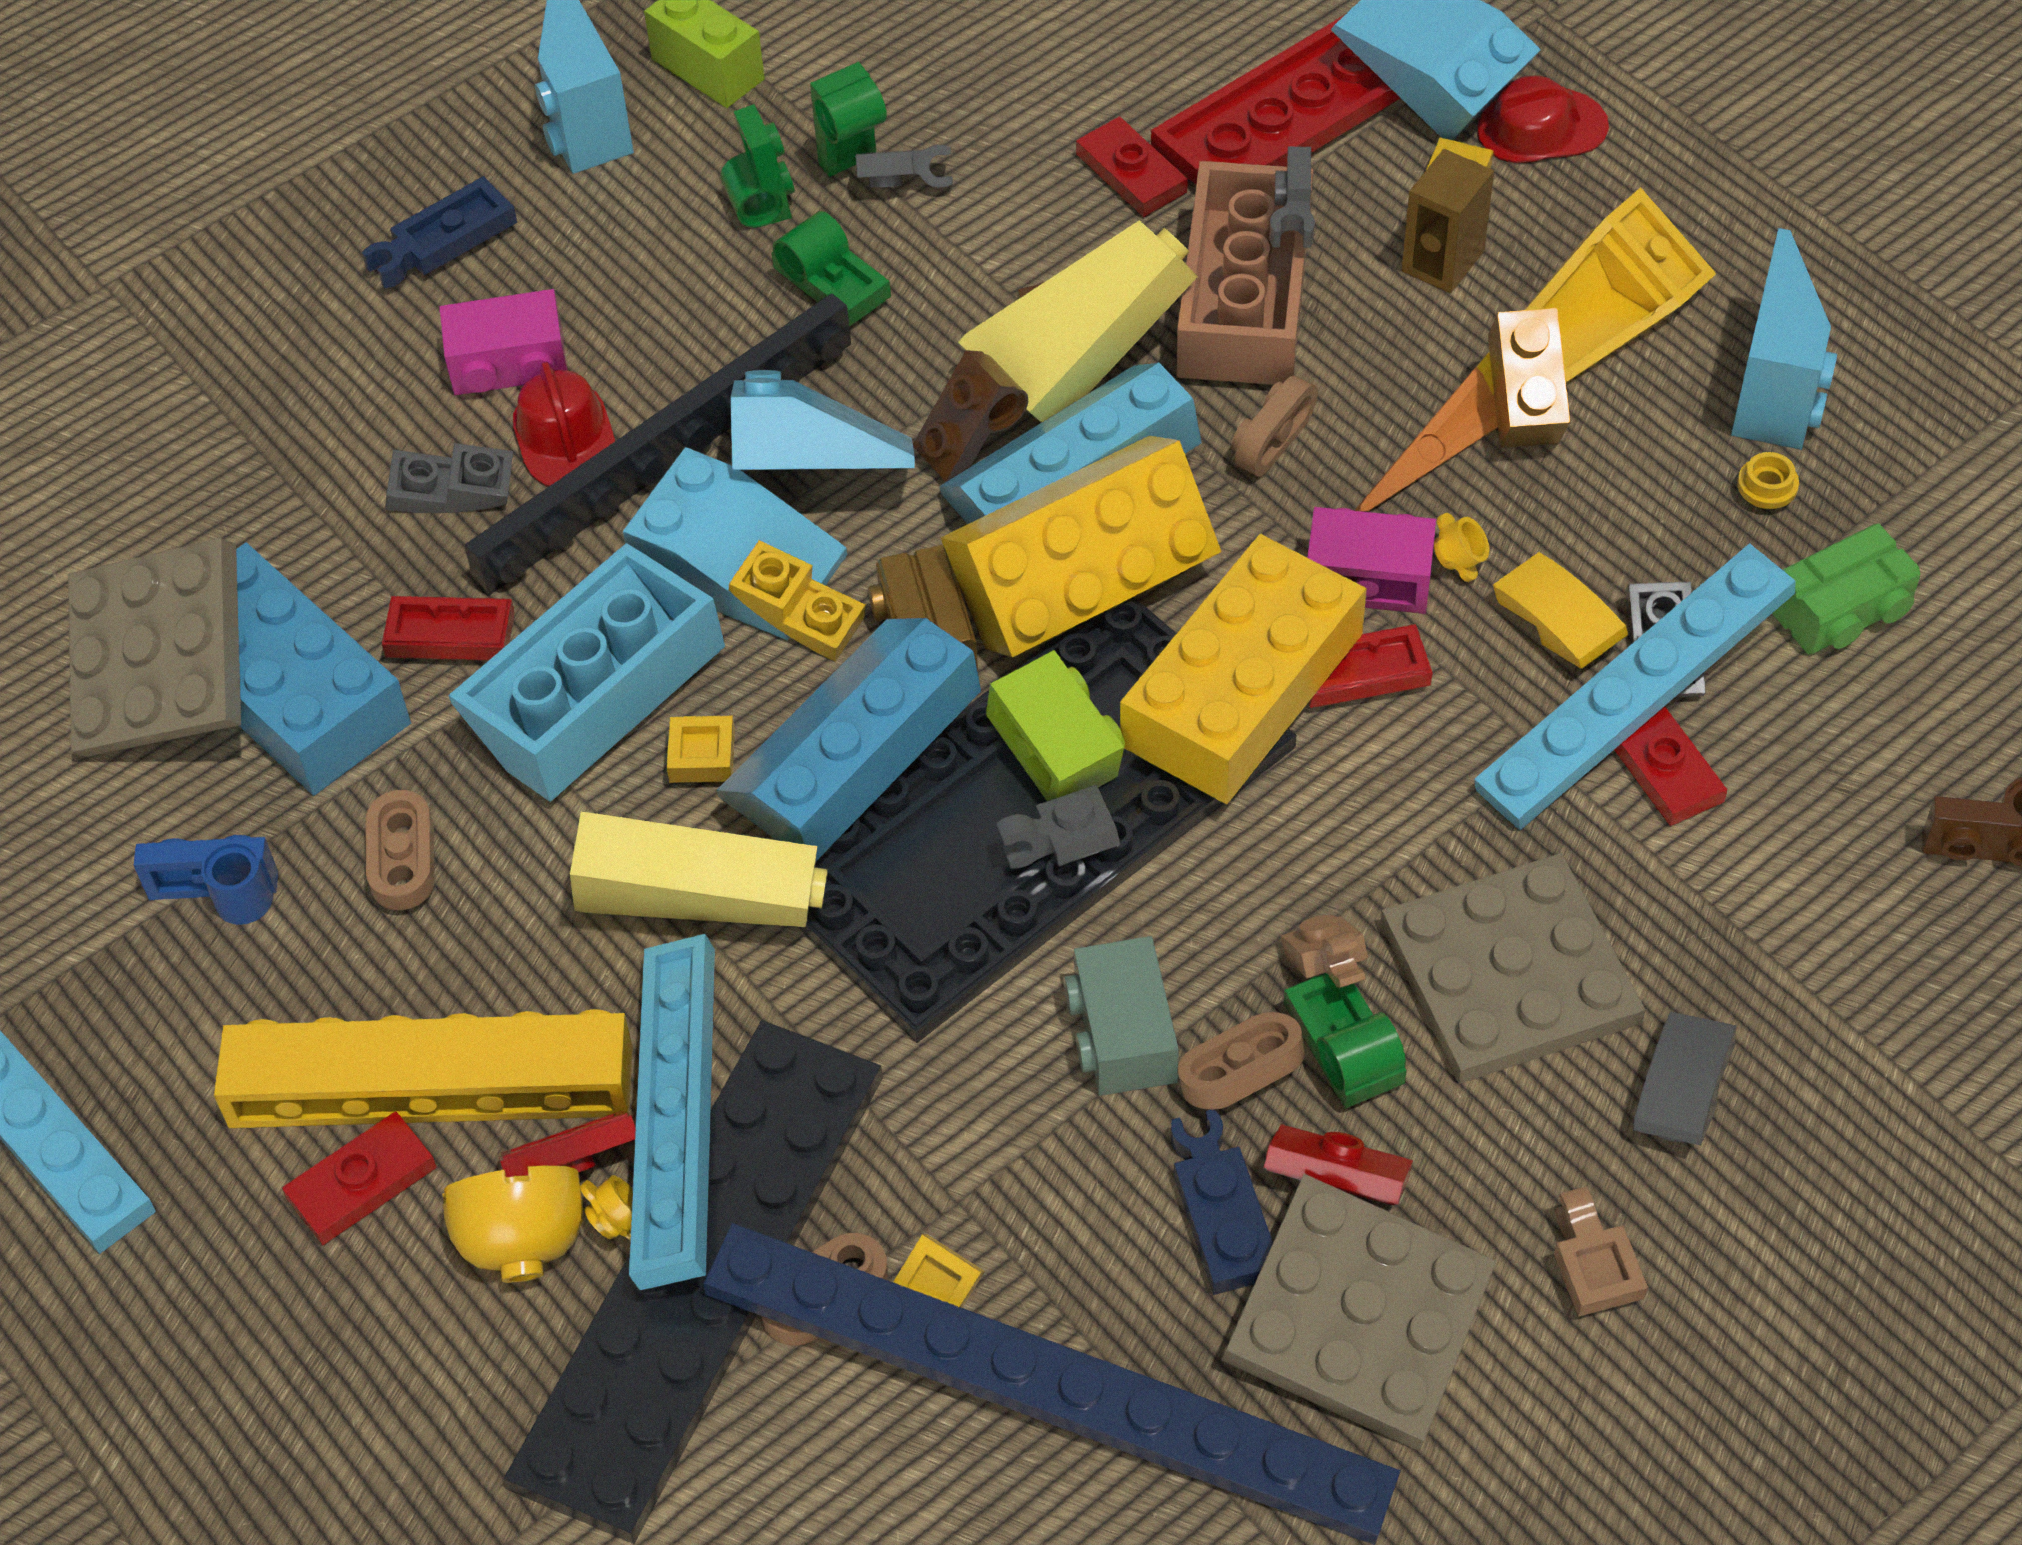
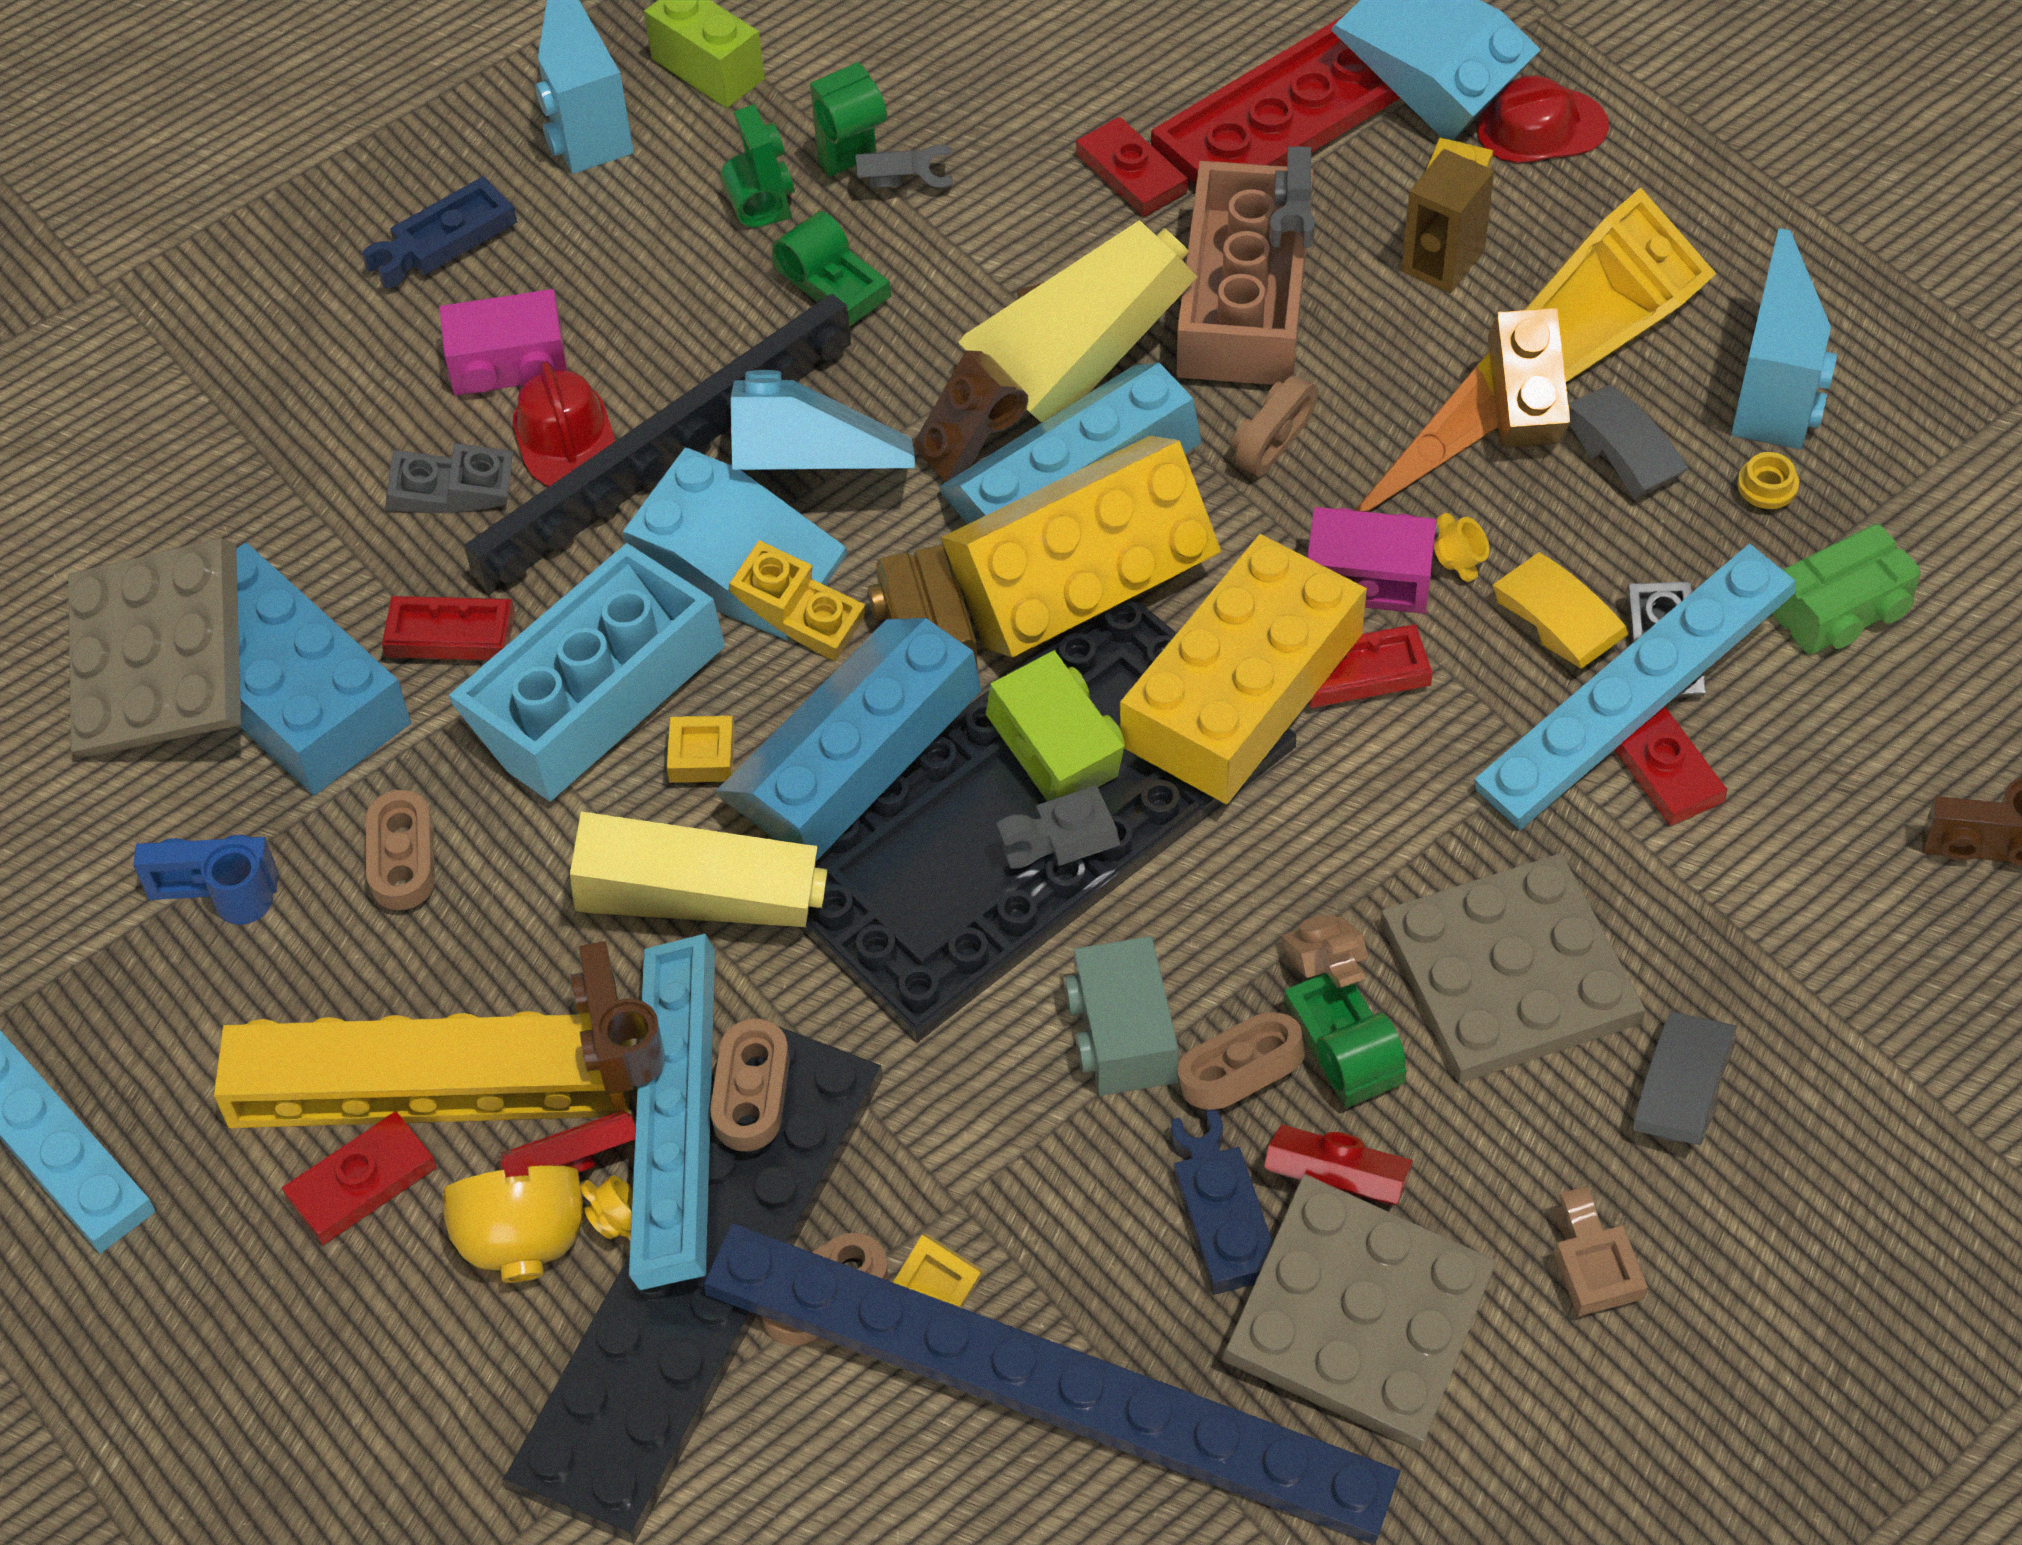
(614, 1023): none -> reddish brown plate
(747, 1089): none -> medium nougat plate
(1631, 440): none -> dark grey slope

